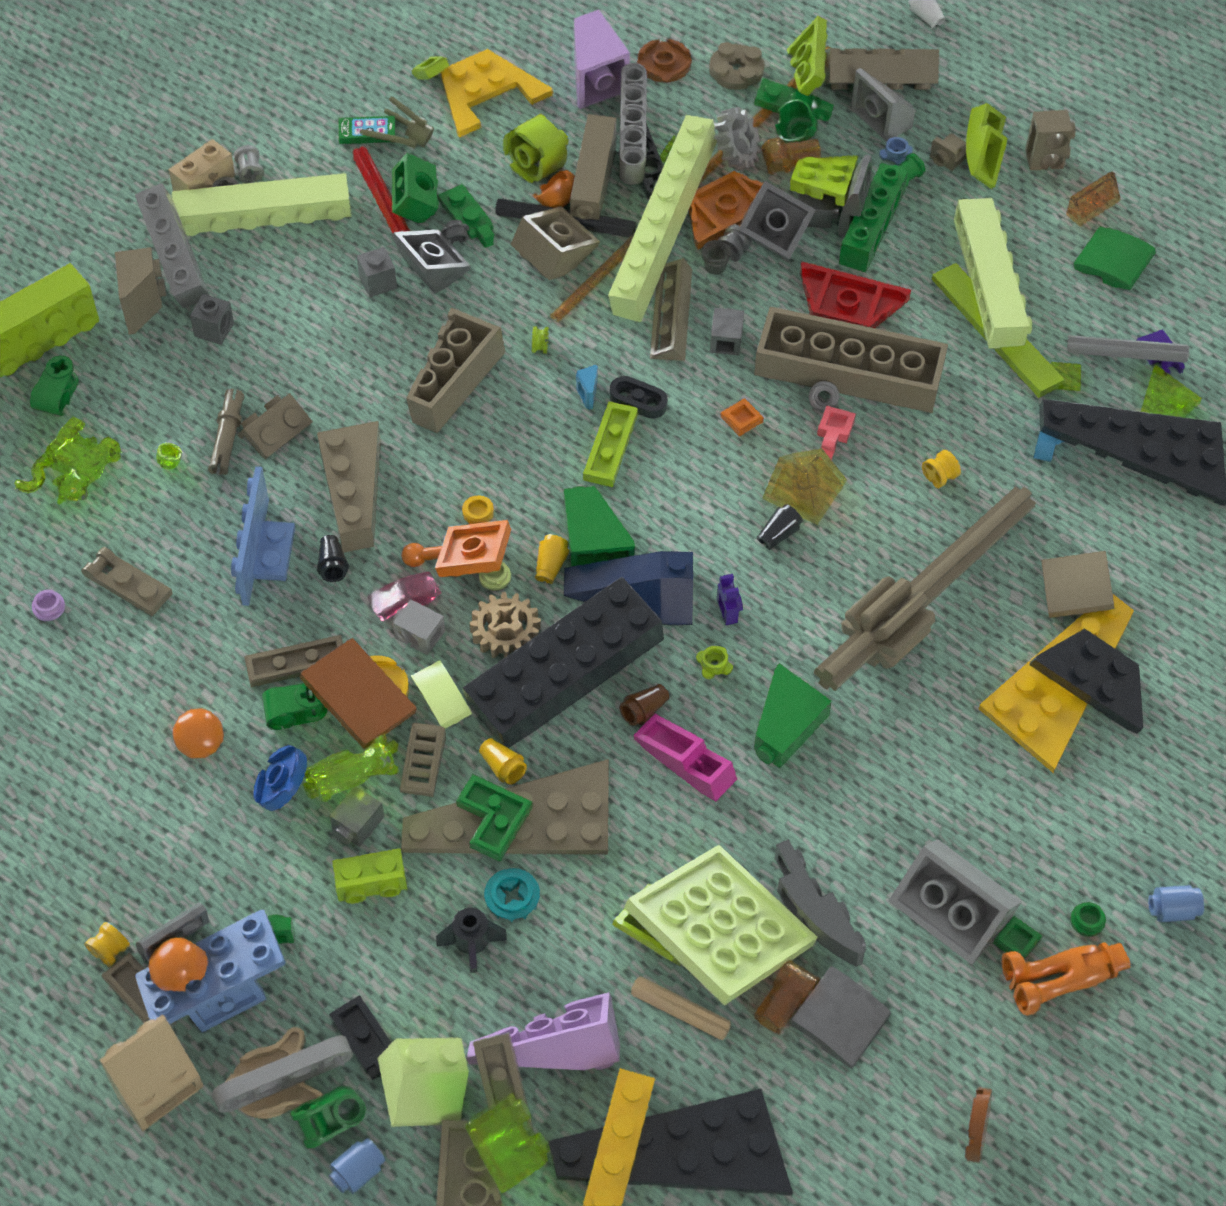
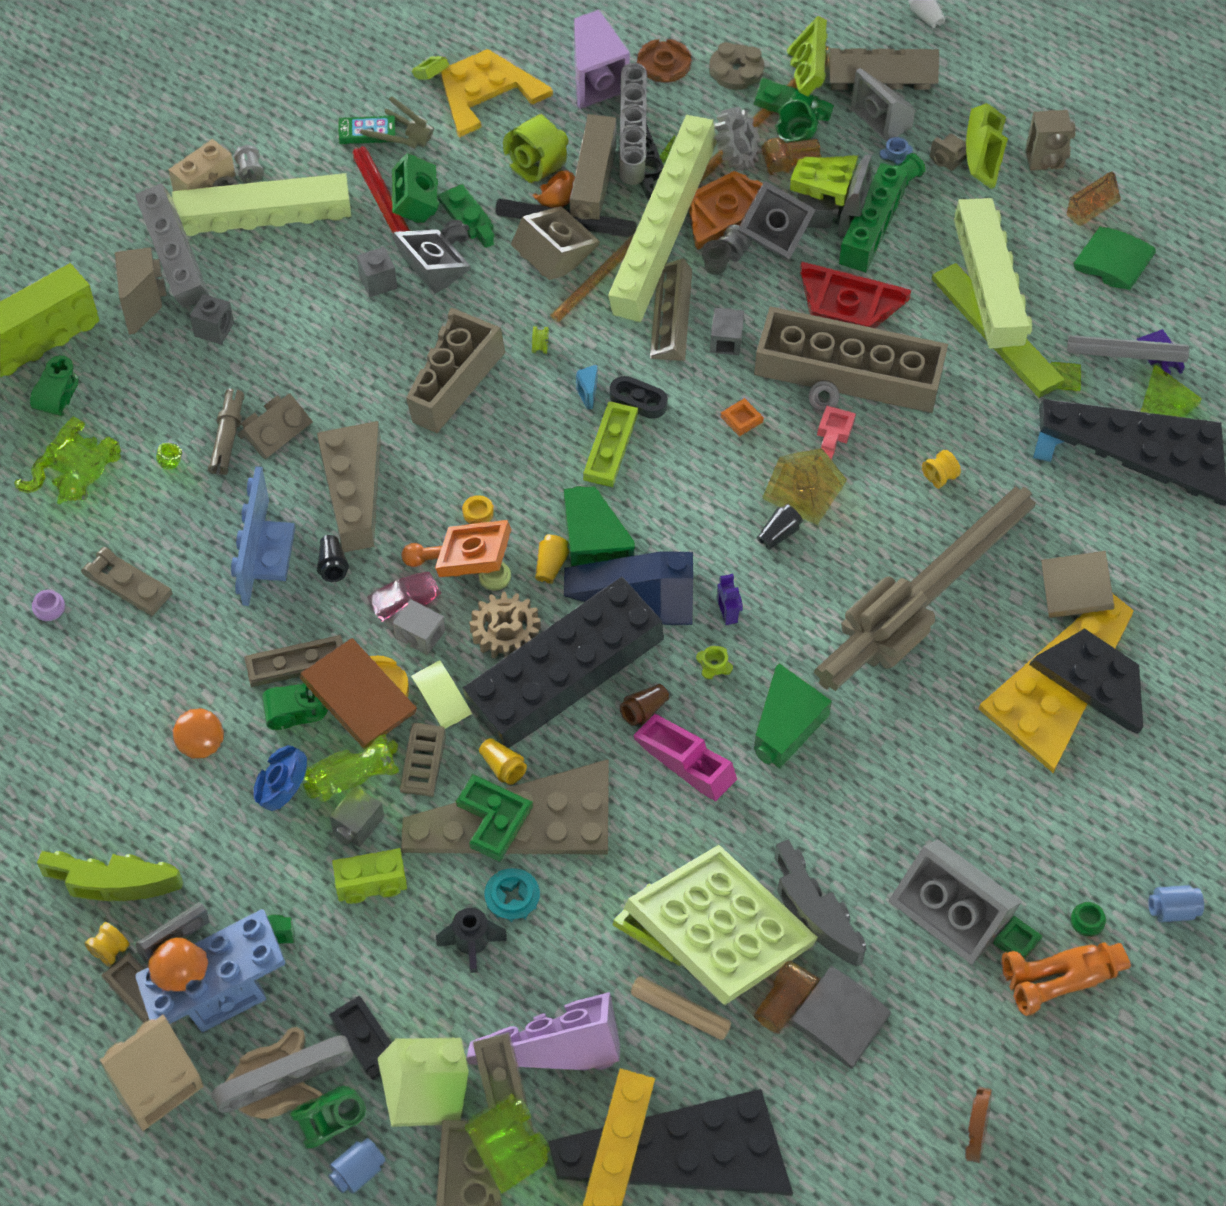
(122, 880): none -> lime slope

